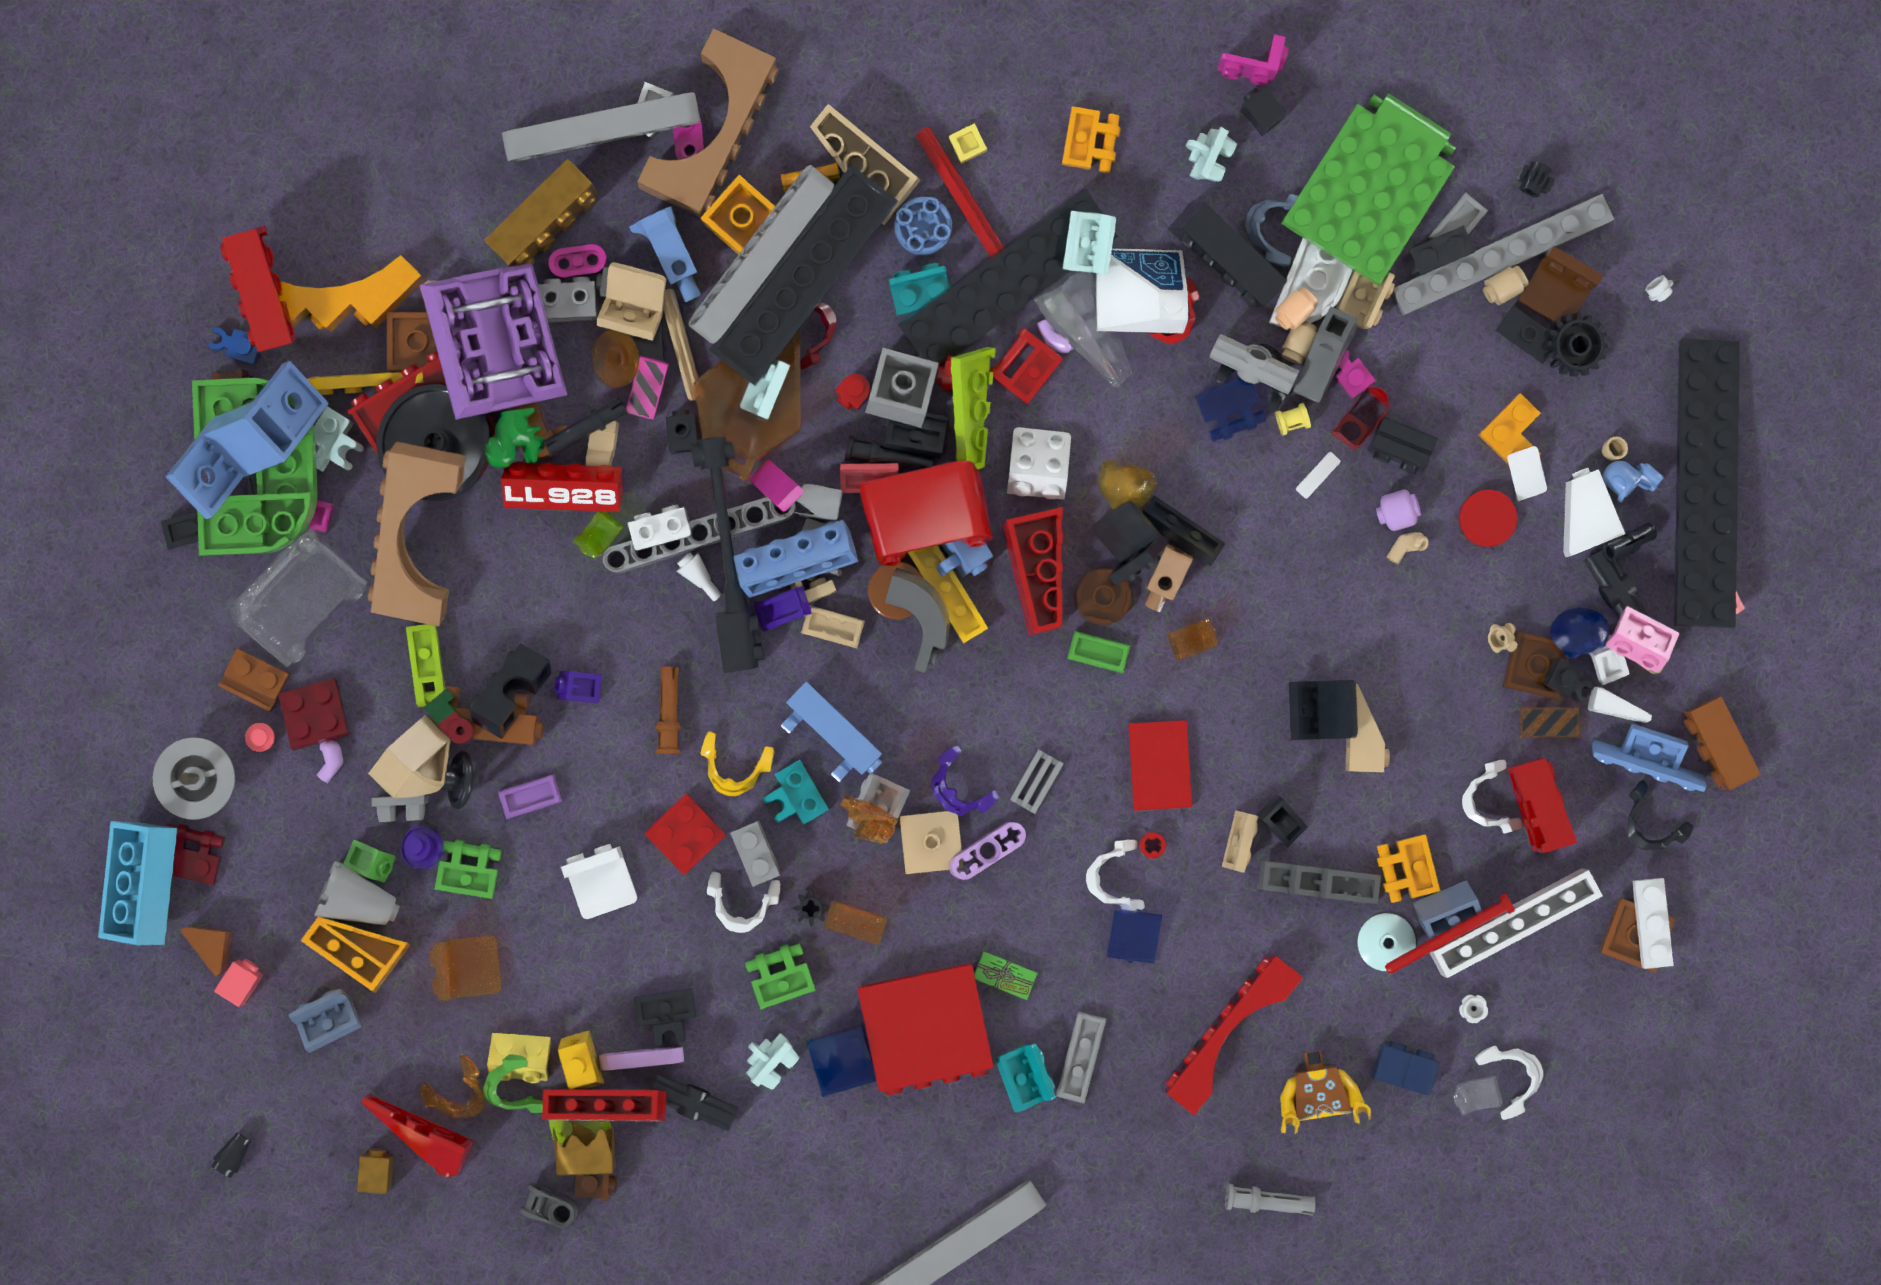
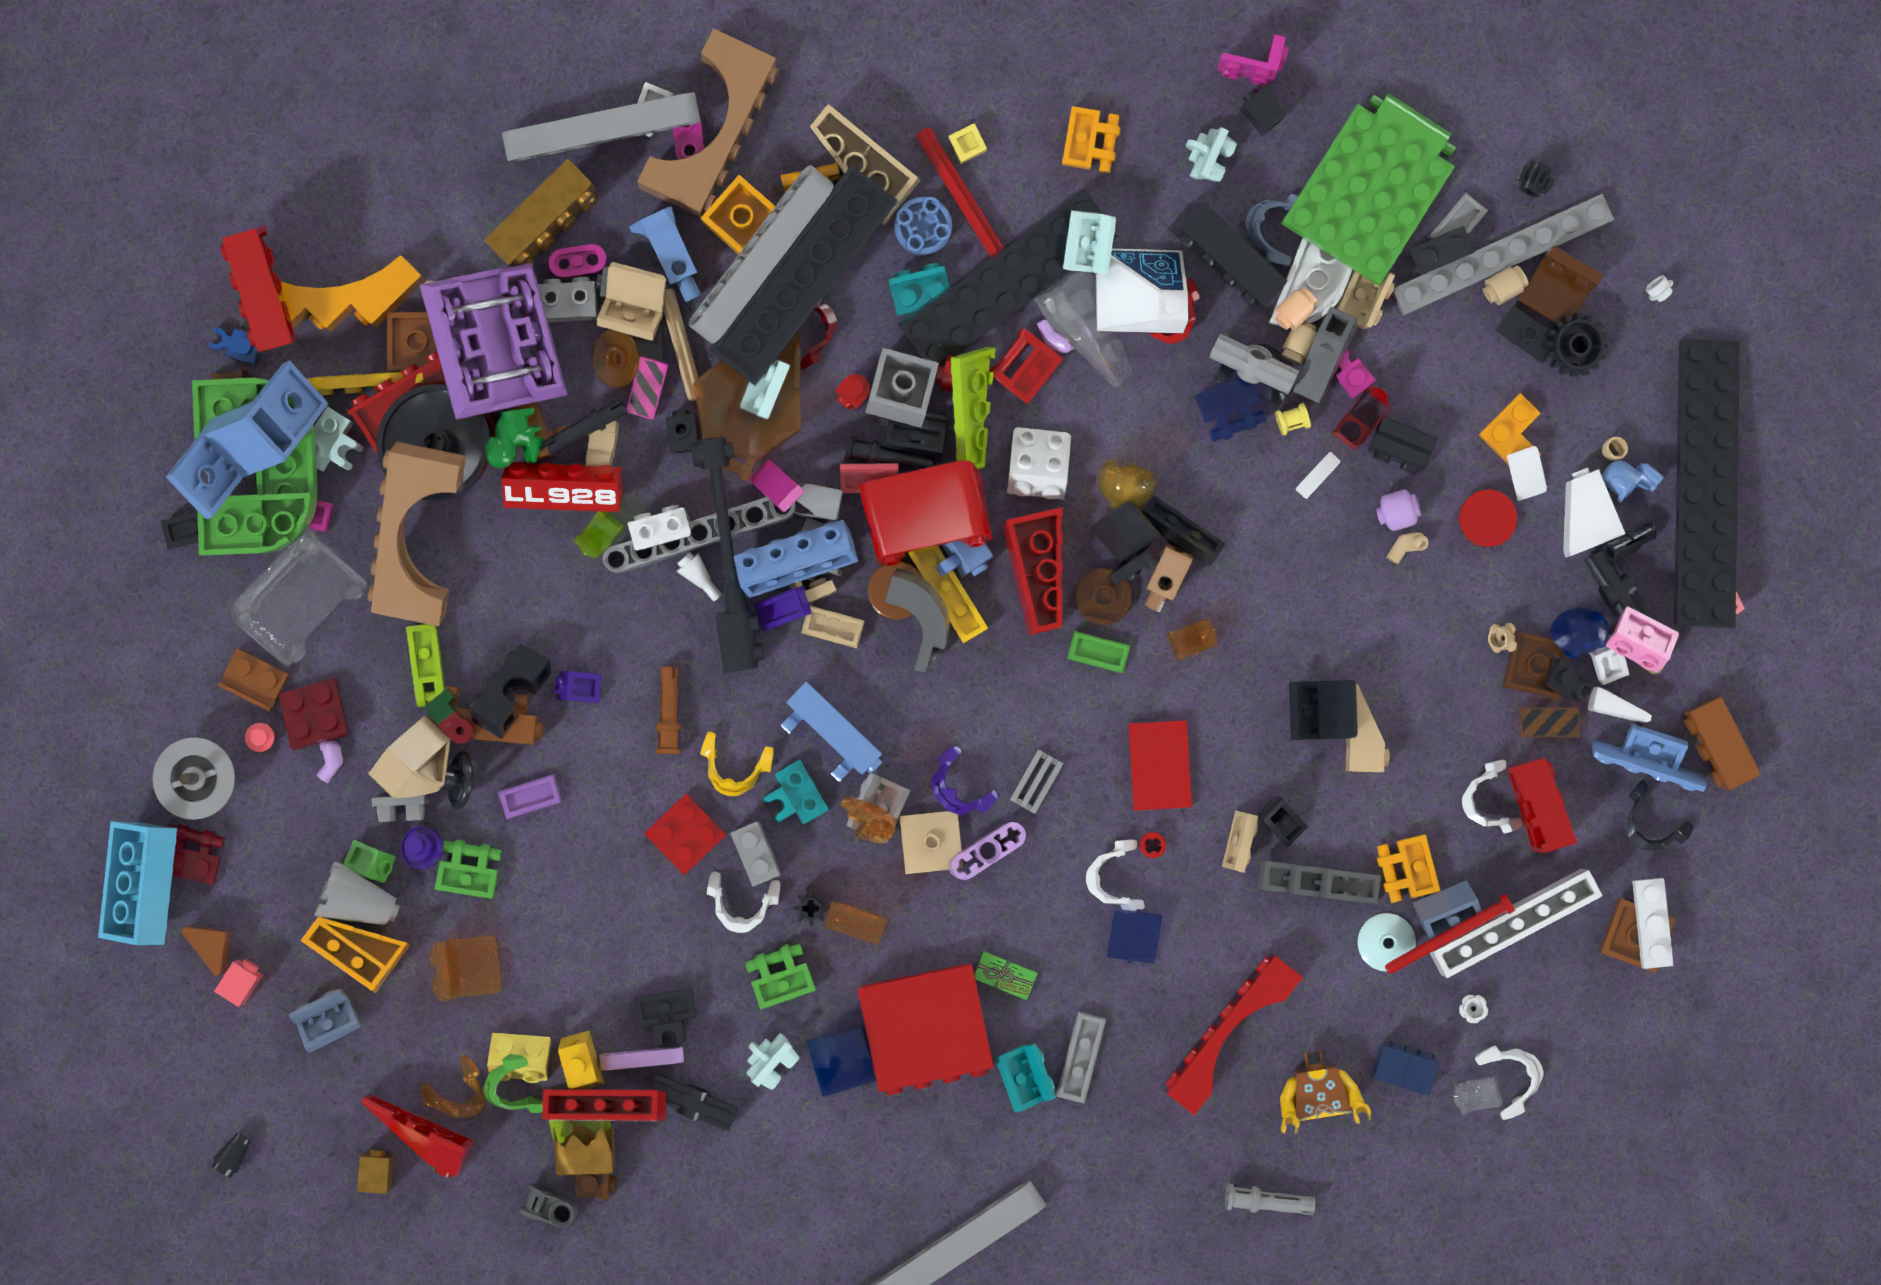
(600, 881): white bracket -> none

